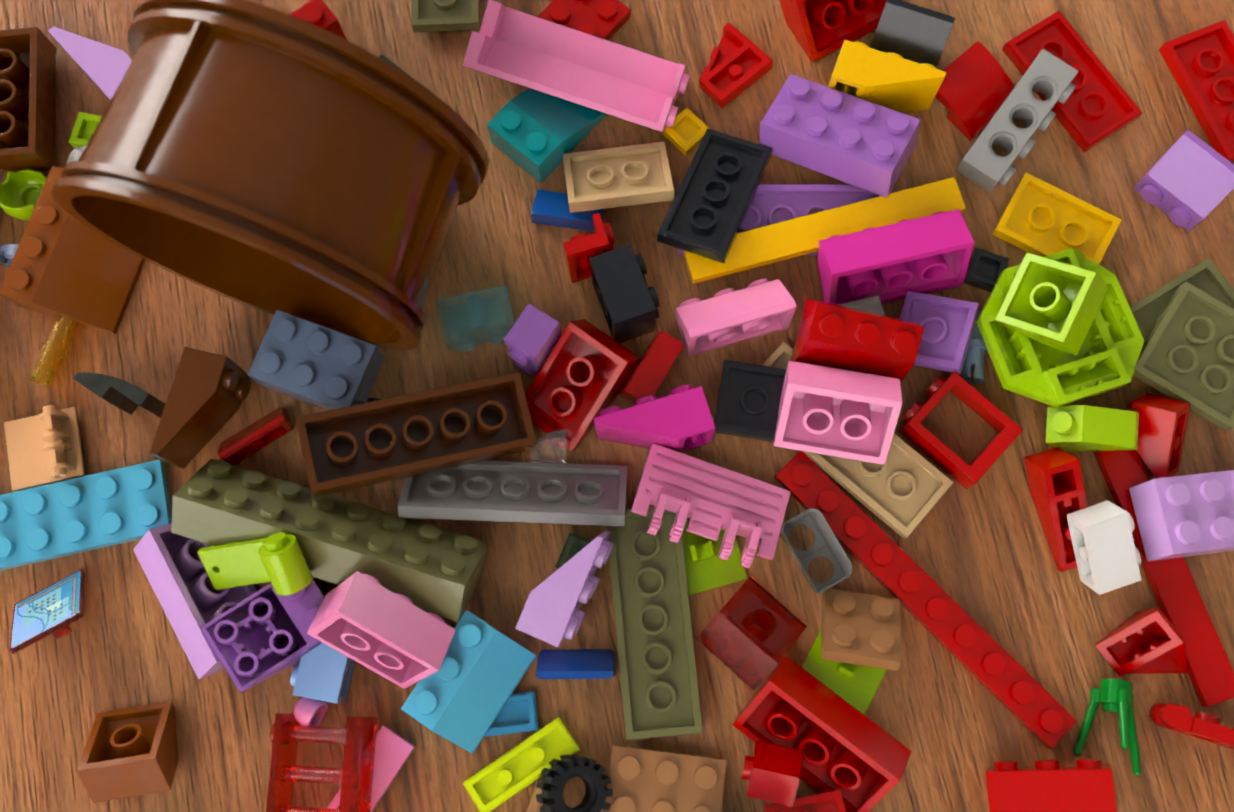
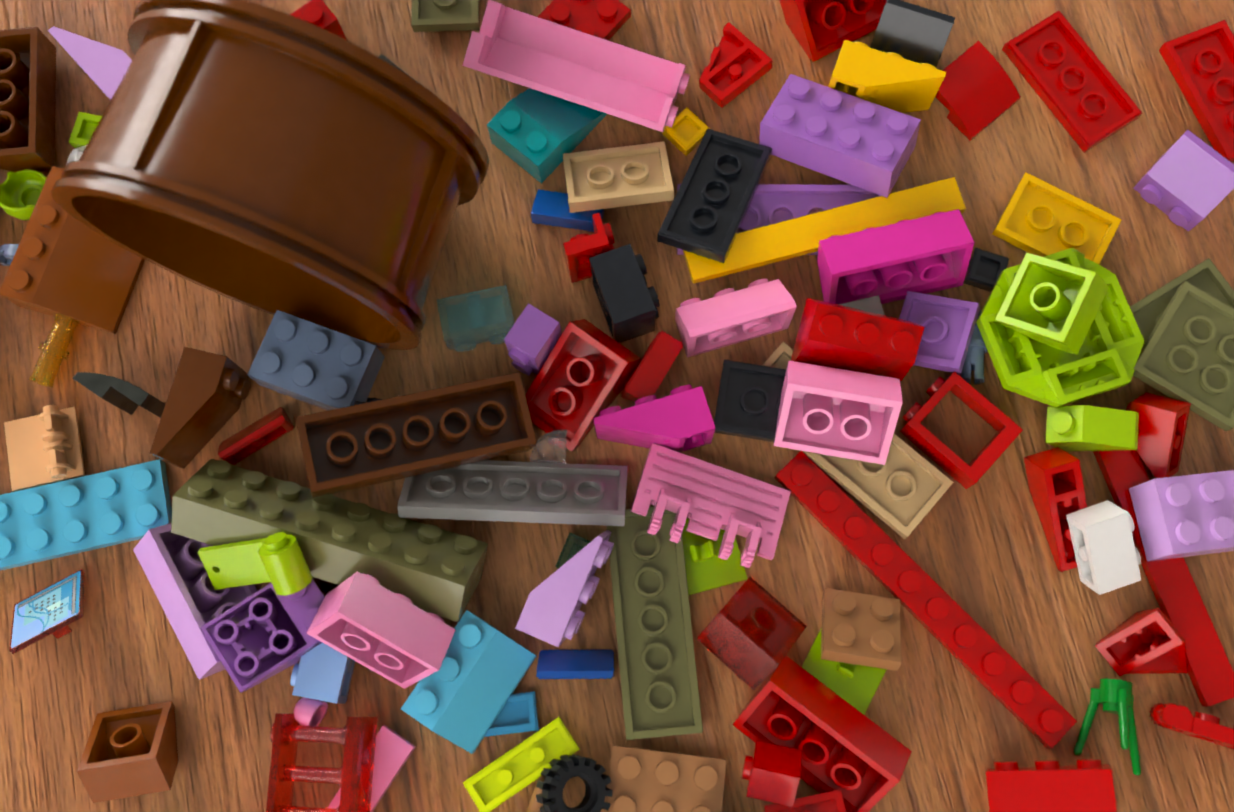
(823, 536): light grey piece -> none
(1044, 75): light grey brick -> none

